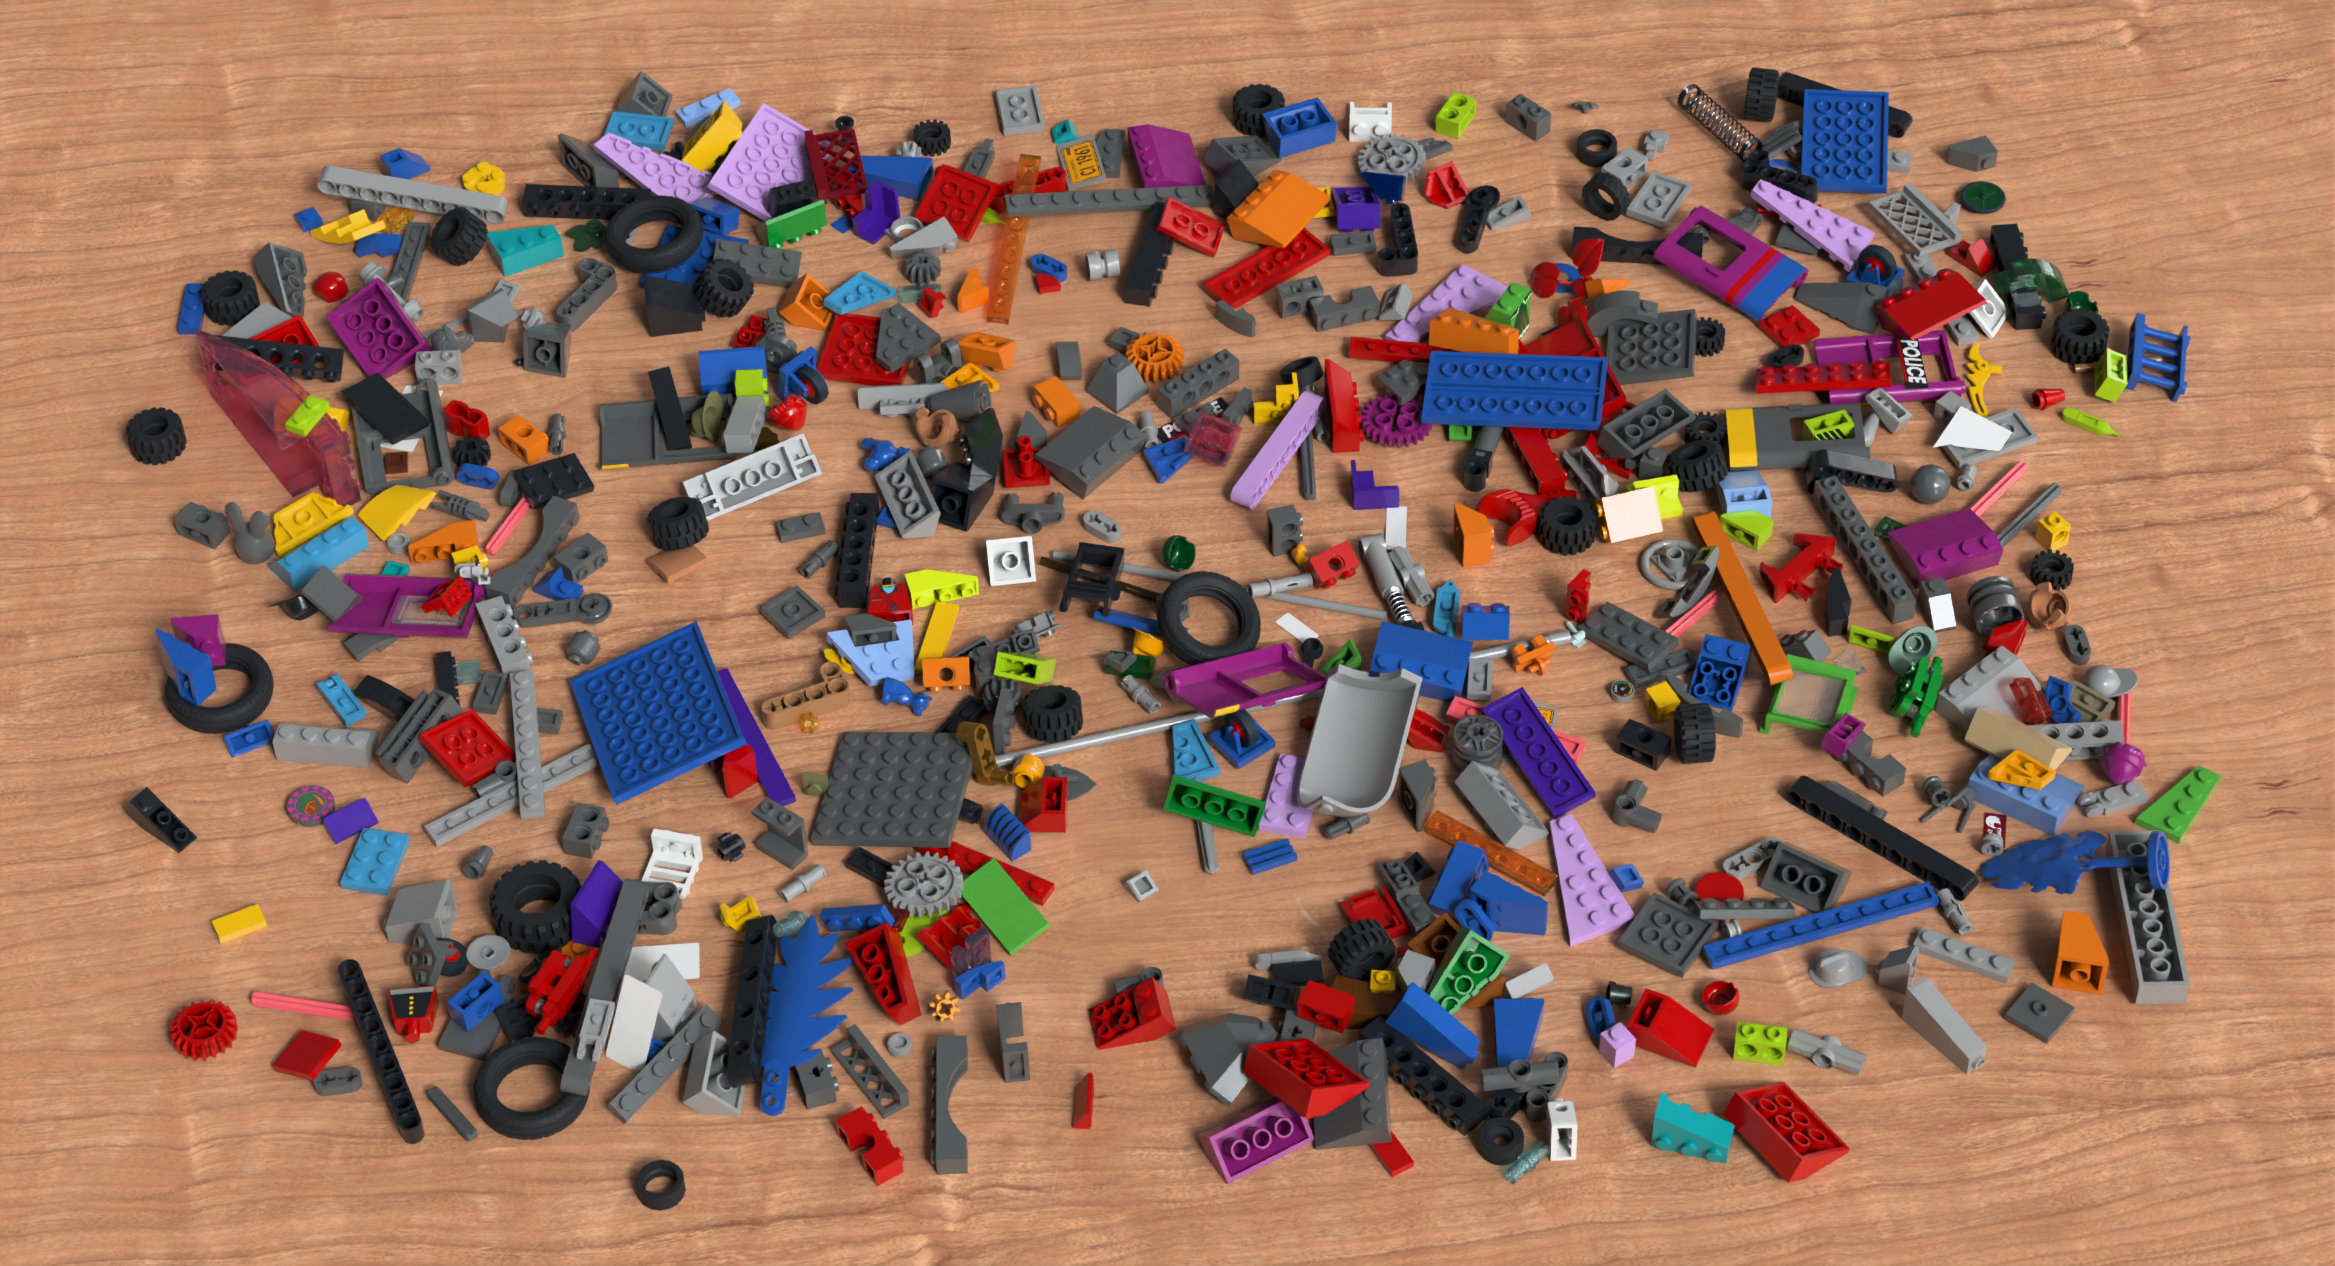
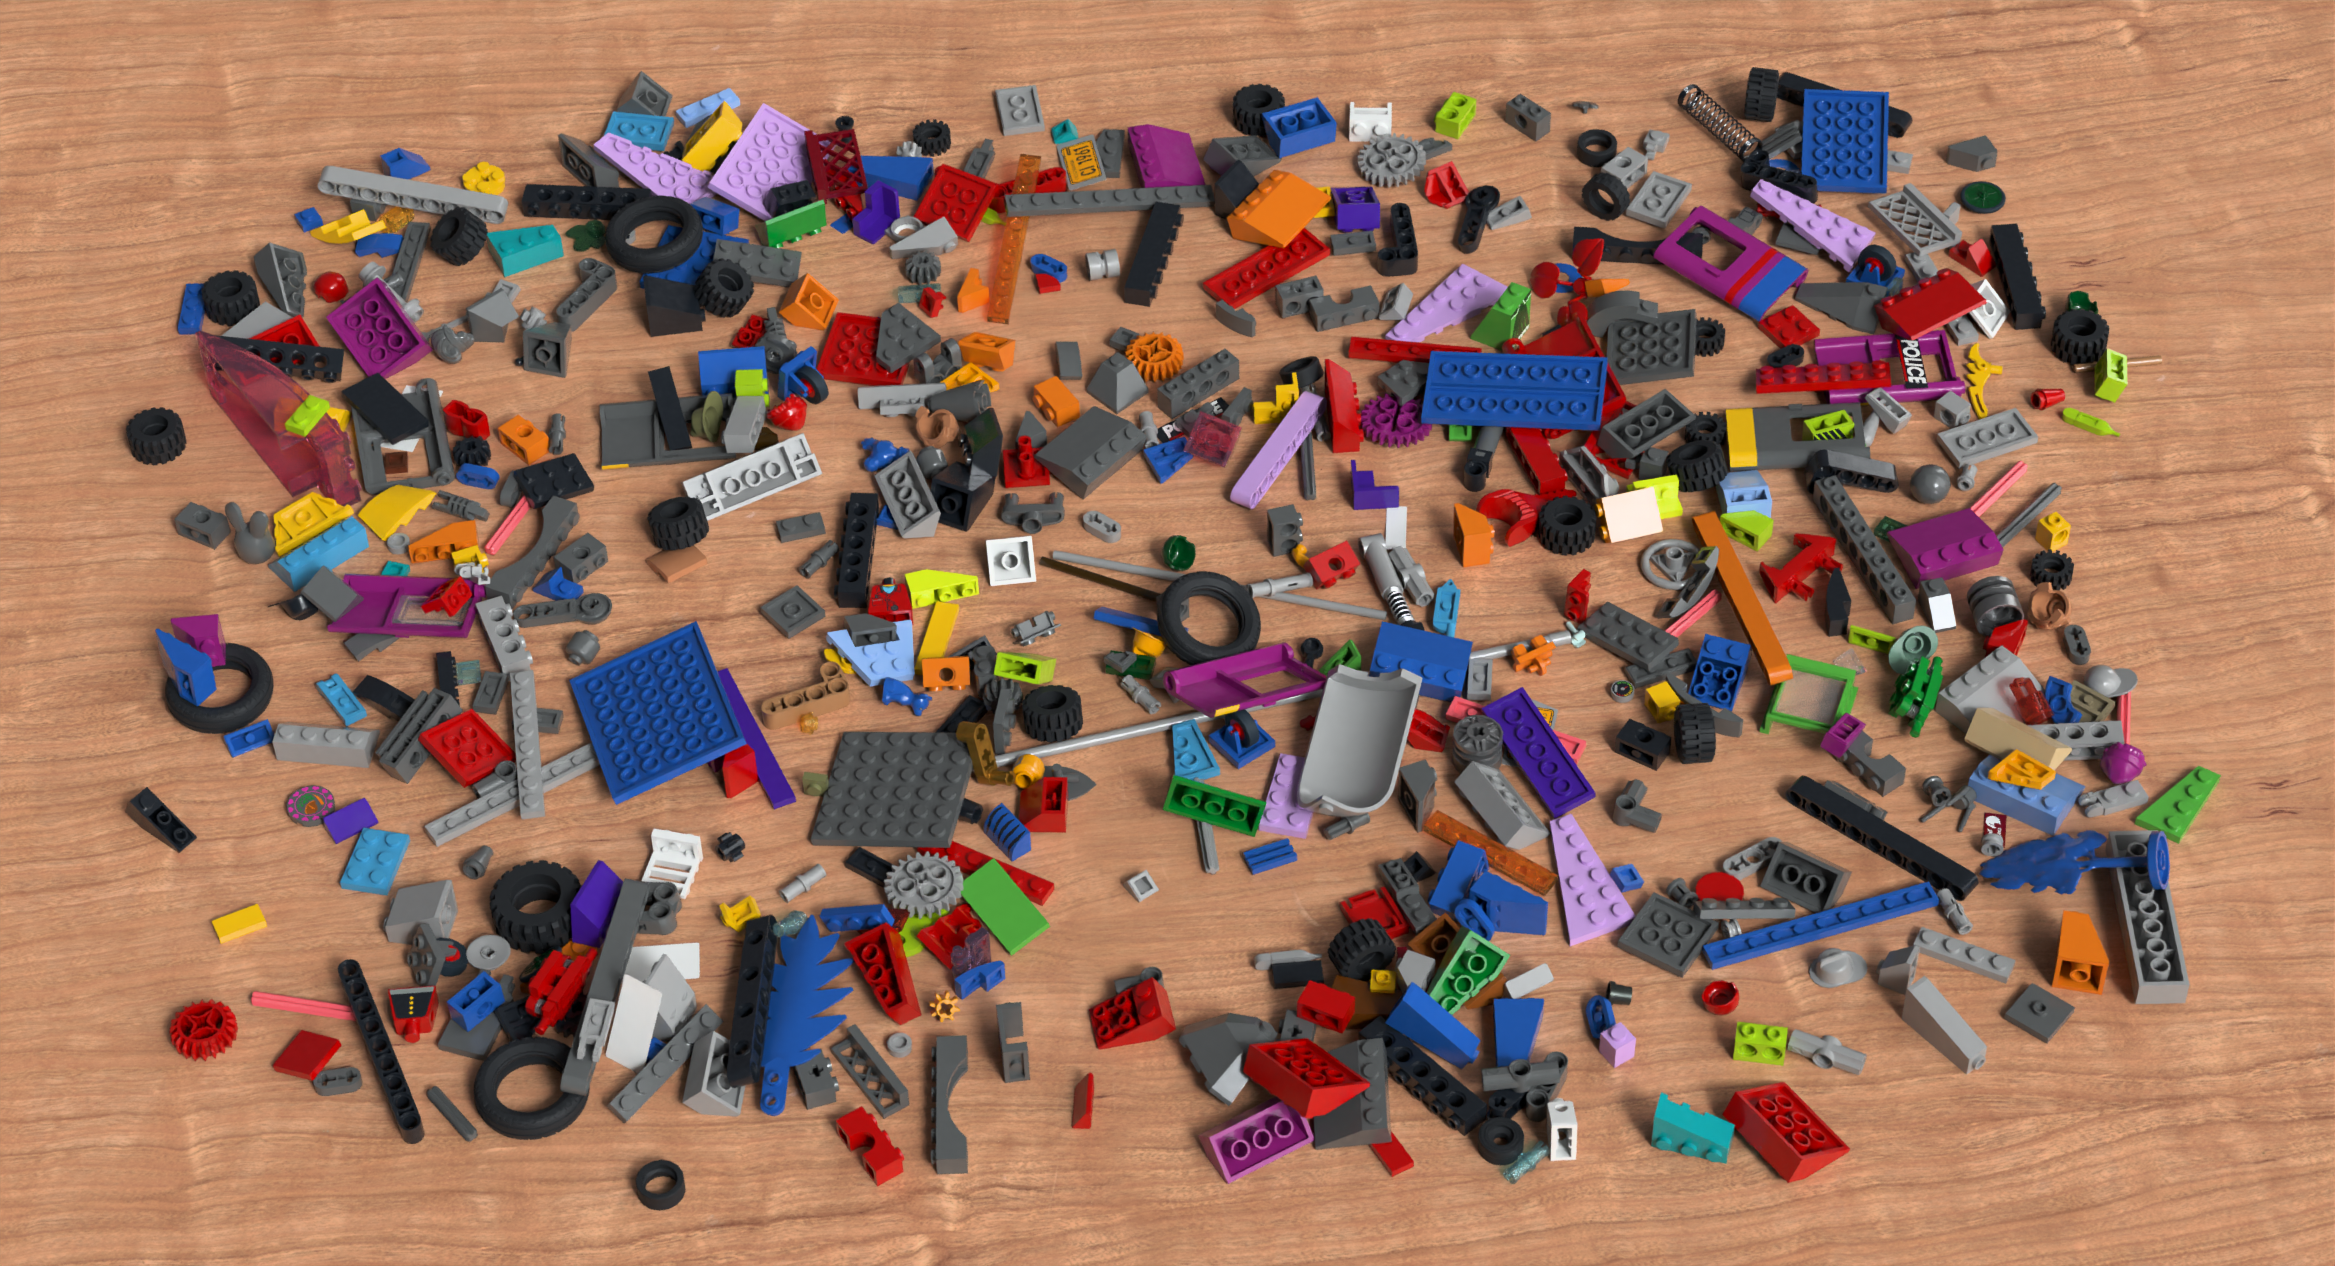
(442, 366): light grey brick -> none
(585, 830): dark grey brick -> none
(785, 835): dark grey panel -> none
(858, 293): dark azure wing -> none
(1019, 643): dark grey slope -> none
(1095, 555): black piece -> none
(1190, 227): red tile -> none
(1271, 993): black brick -> none
(1296, 627): white sticker -> none
(1387, 186): clear blue slope -> none
(1471, 333): orange wedge -> none
(1485, 622): blue slope -> none
(1669, 1028): red slope -> none
(1805, 645): dark grey slope -> none
(1973, 431): white sticker -> none
(2032, 274): clear green arch -> none
(2137, 360): blue fence -> none

